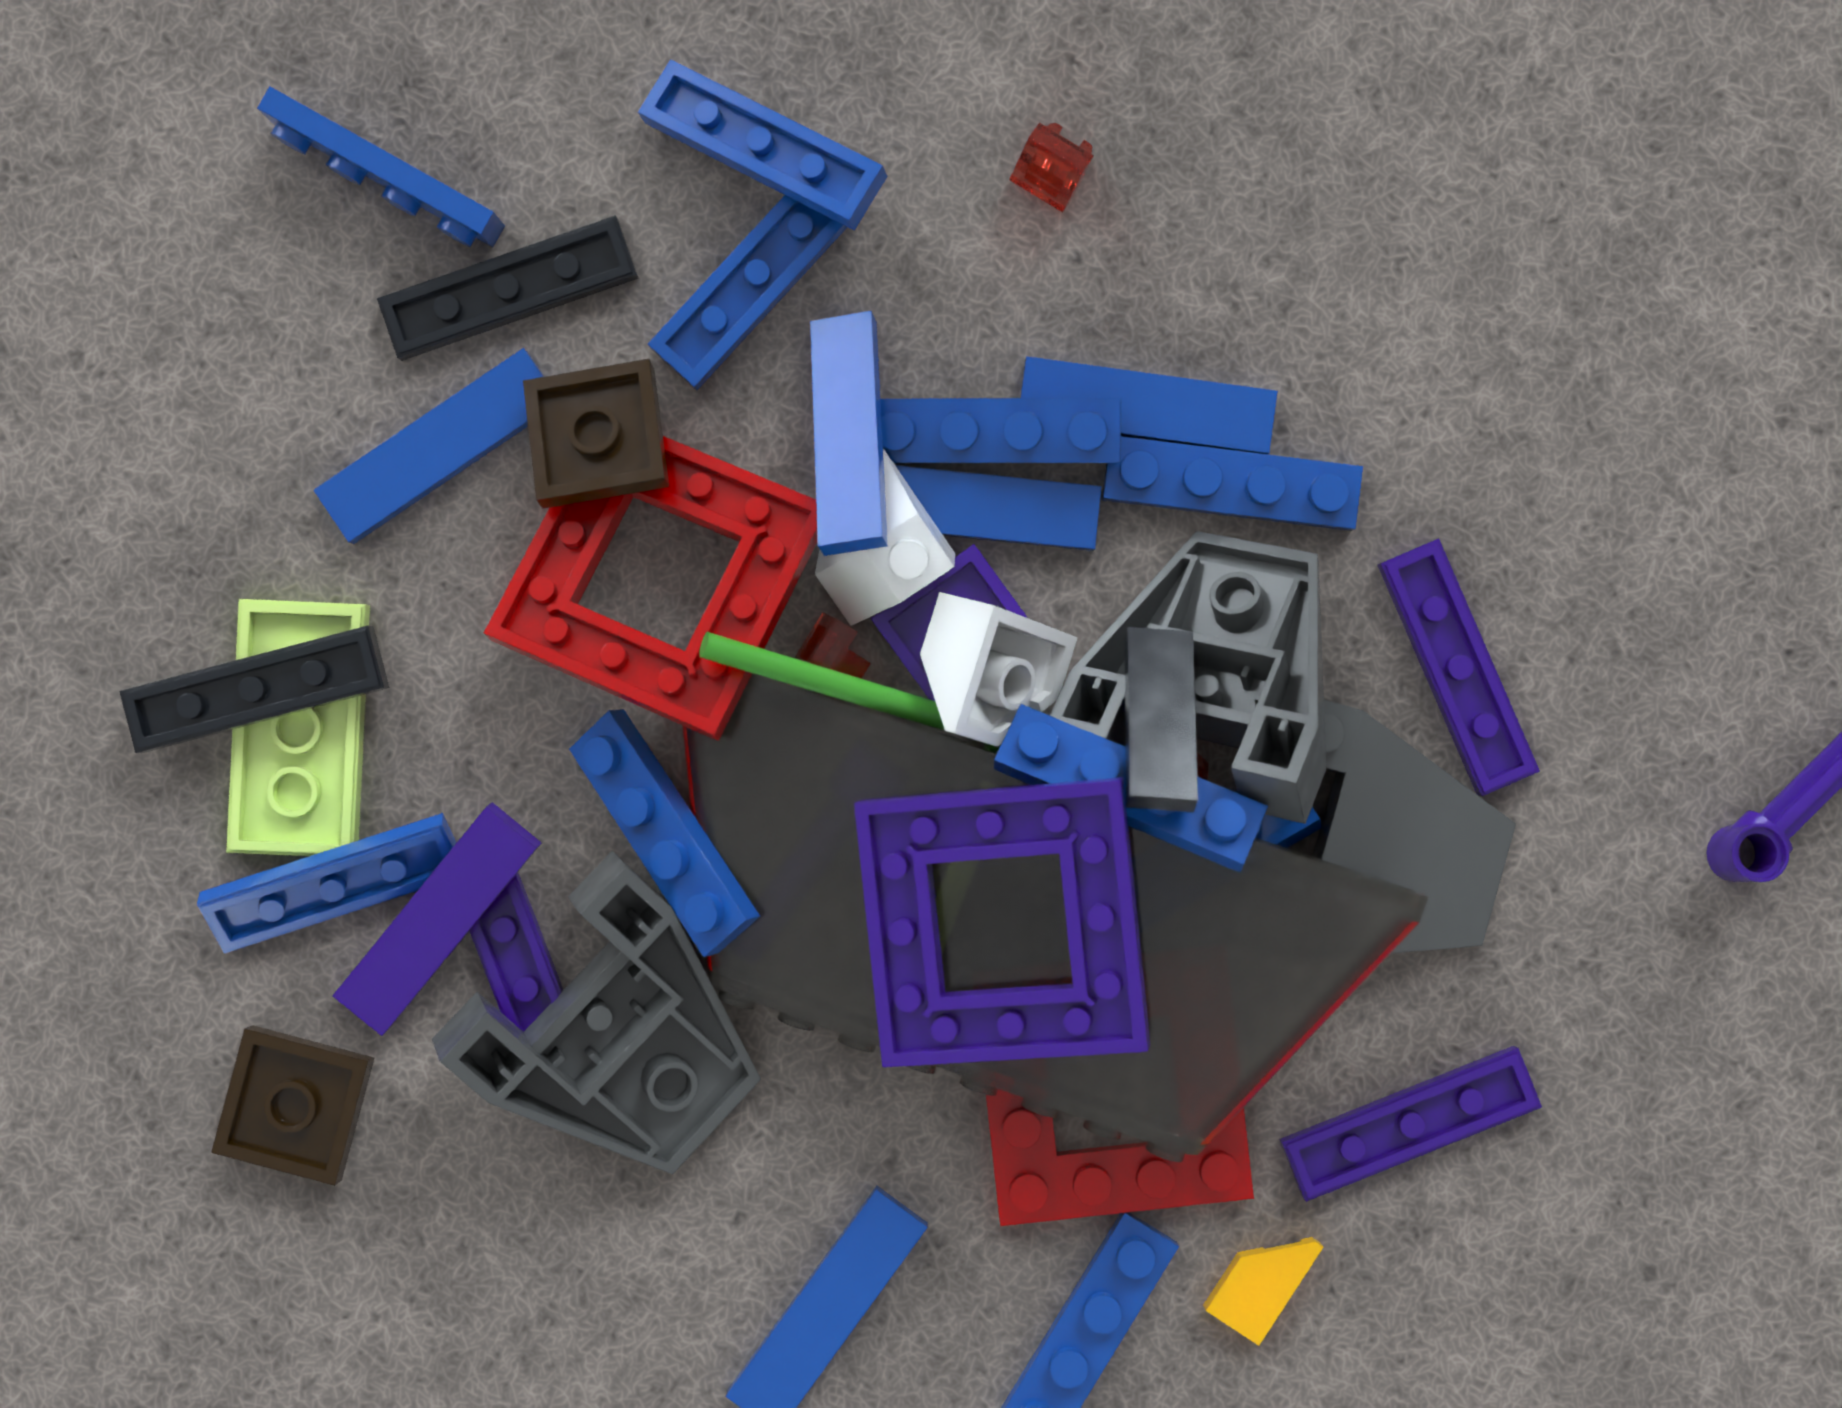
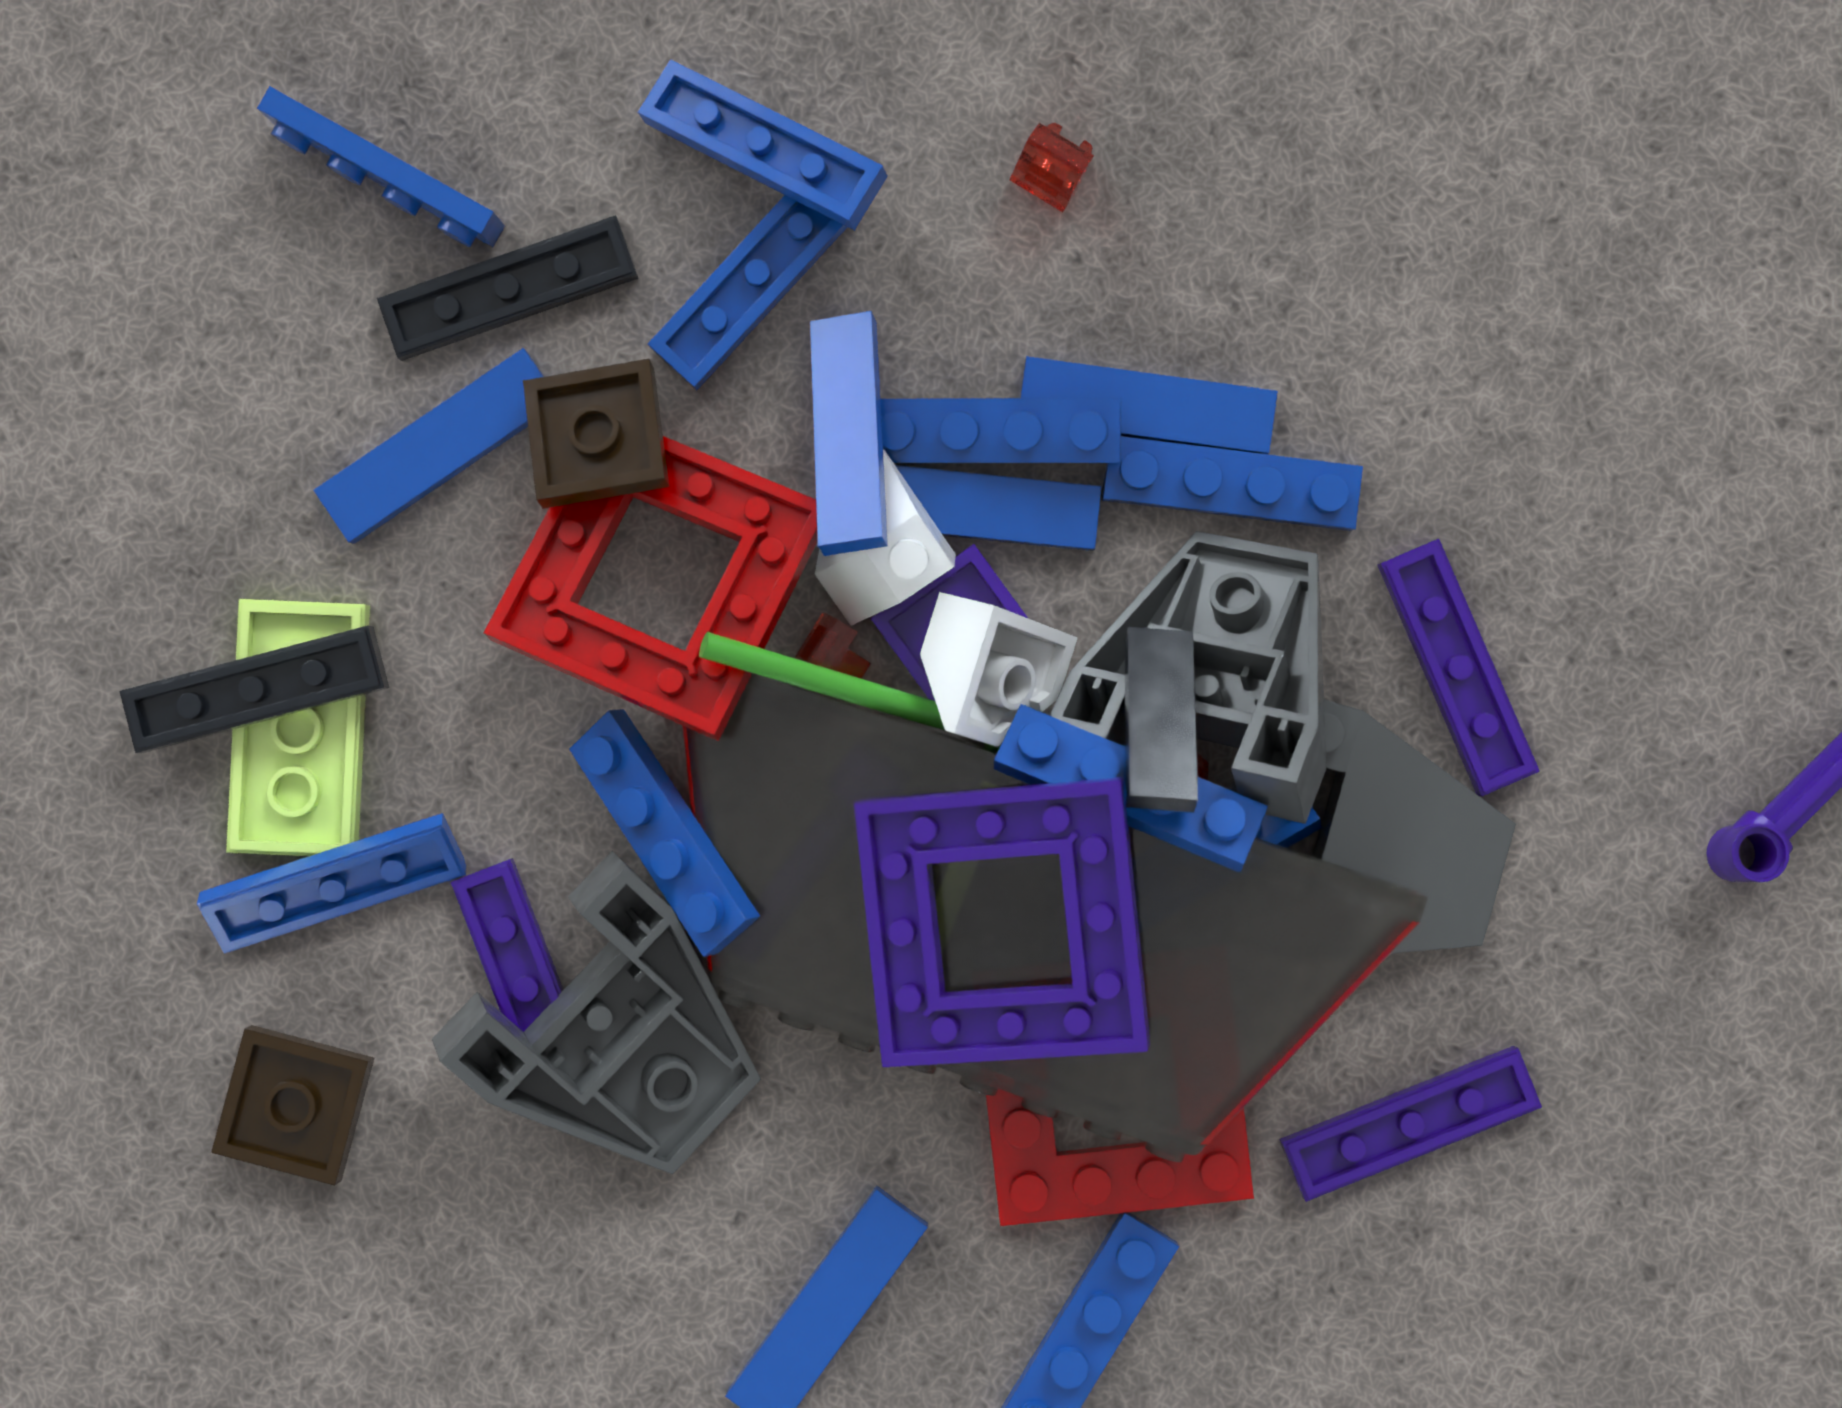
(437, 918): dark purple tile -> none
(1260, 1286): yellow tile -> none

